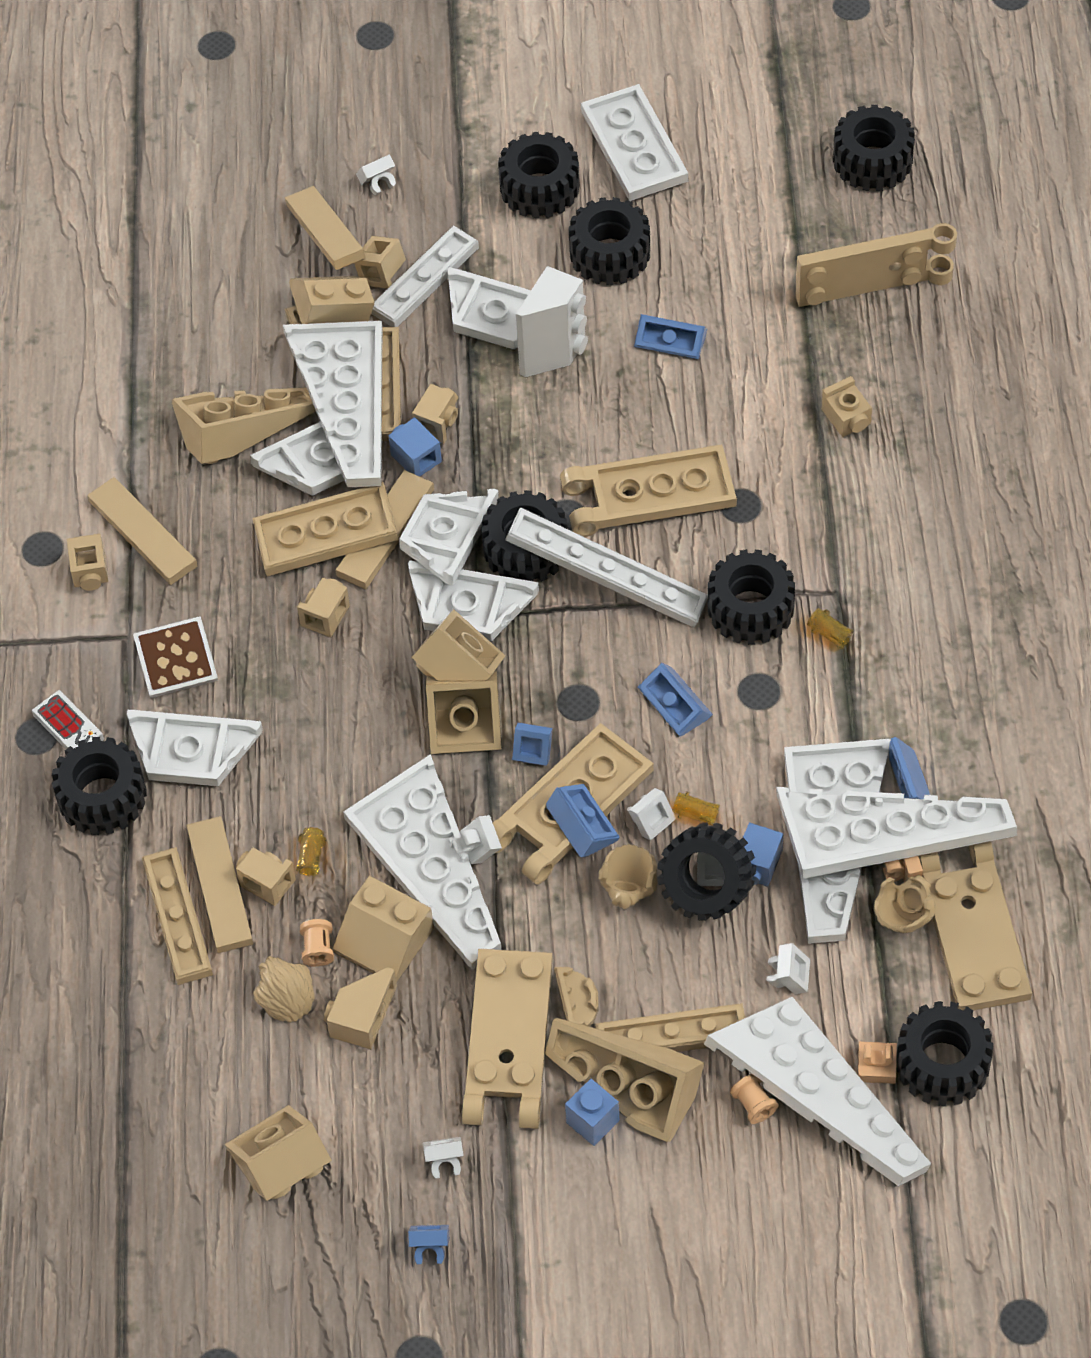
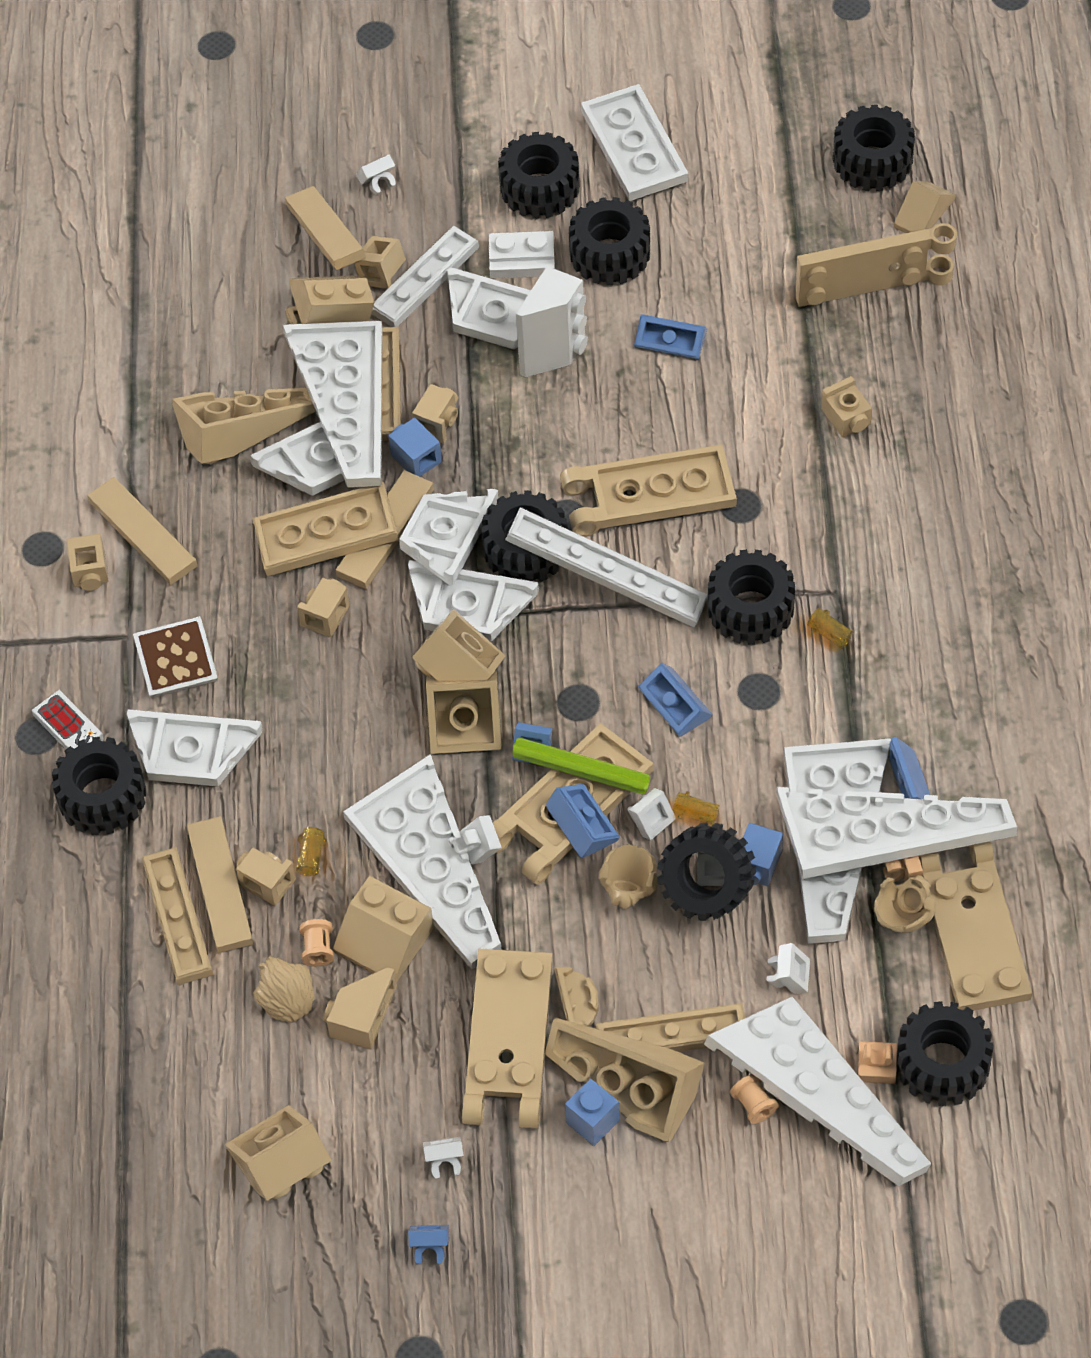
(520, 254): none -> white plate
(581, 766): none -> lime axle
(922, 206): none -> tan slope

